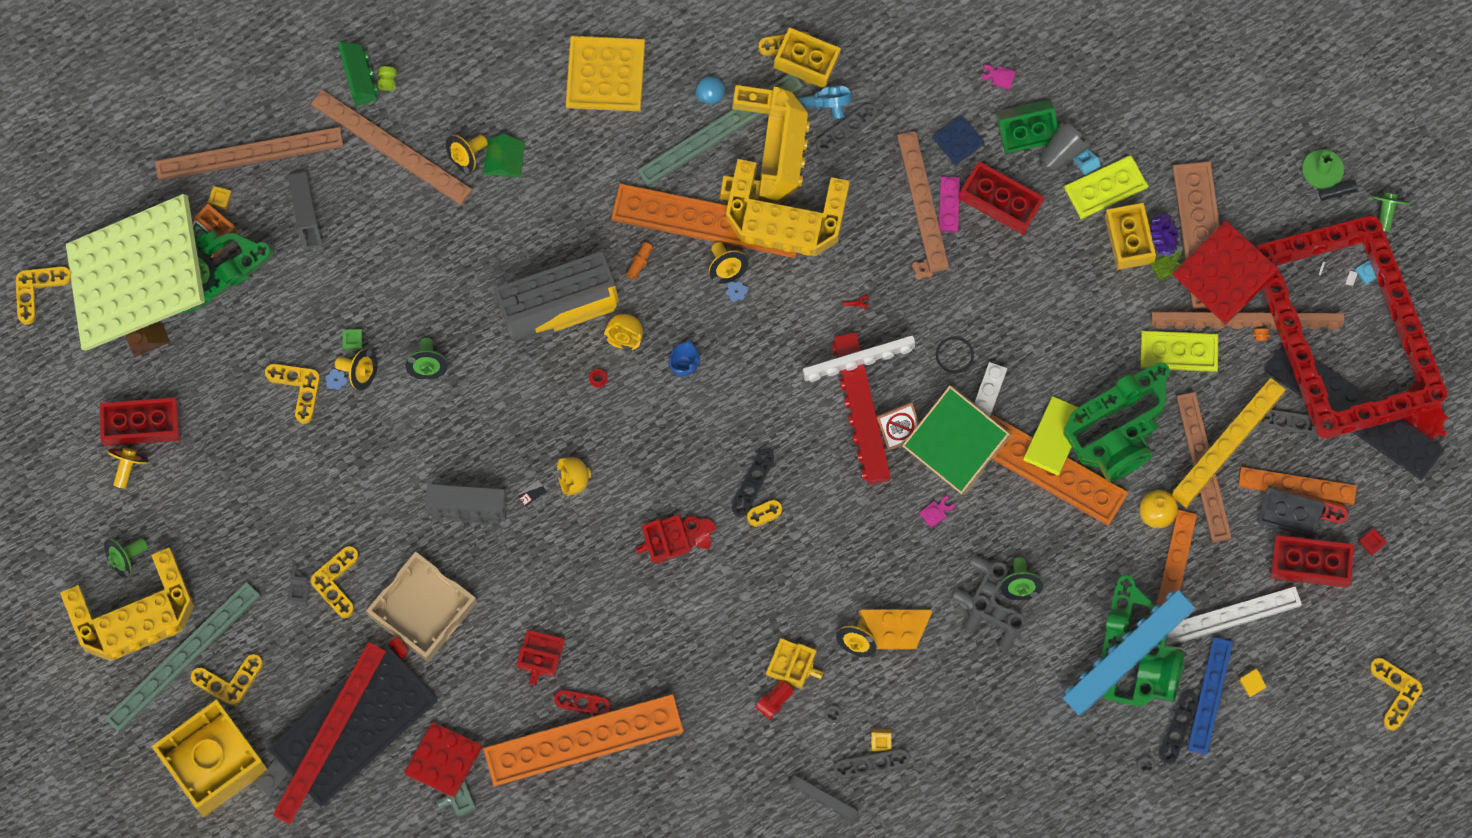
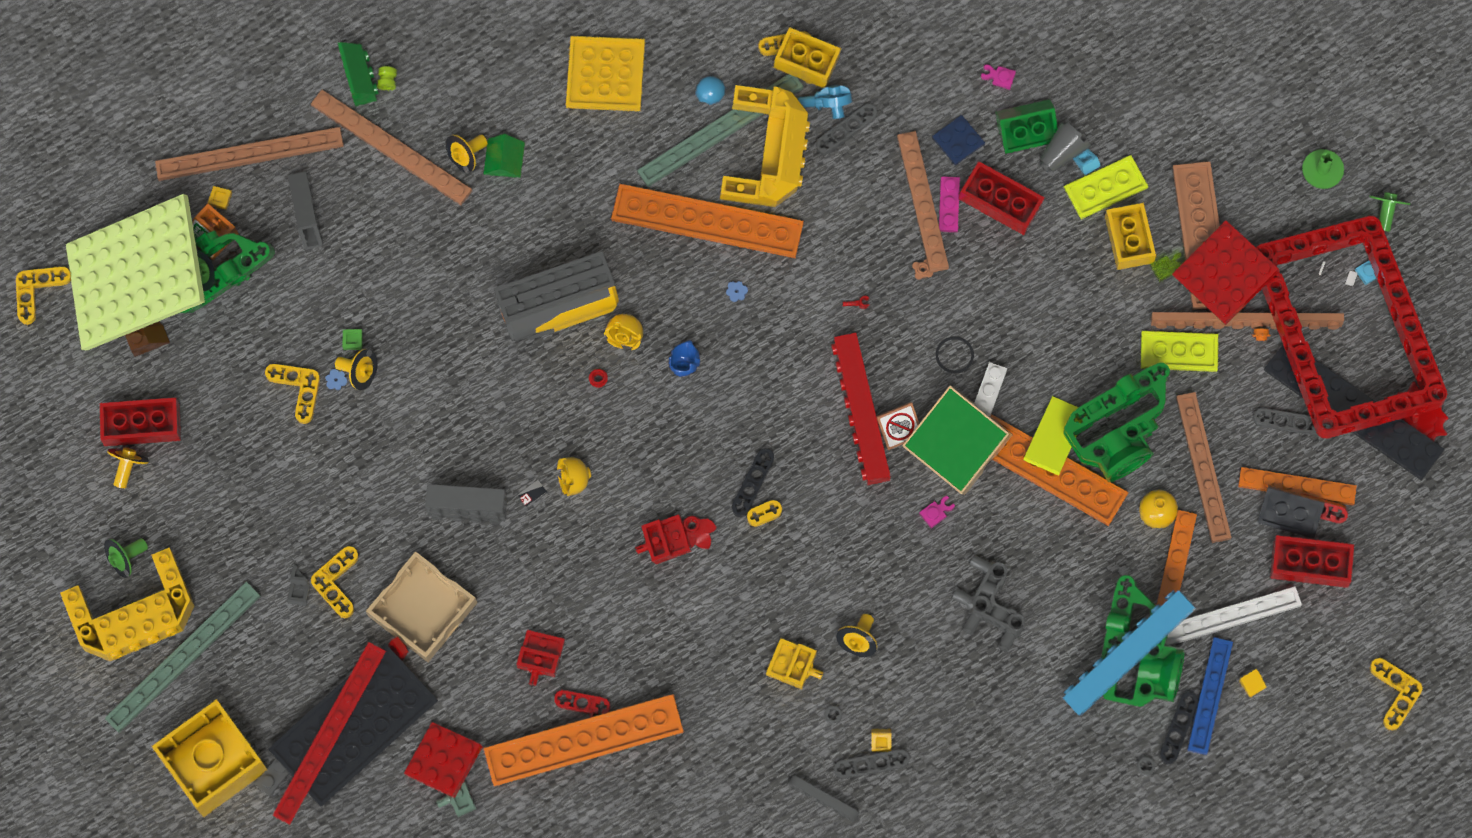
(226, 687): yellow beam -> none
(426, 362): piece -> none
(639, 261): orange pin -> none
(727, 265): piece -> none
(774, 700): red piece -> none
(782, 225): yellow wedge -> none
(866, 356): white plate -> none
(896, 627): light orange wing -> none
(1021, 584): piece -> none
(1164, 234): dark purple gear -> none
(1228, 442): yellow brick -> none
(1338, 191): black pin -> none
(1372, 542): red plate -> none

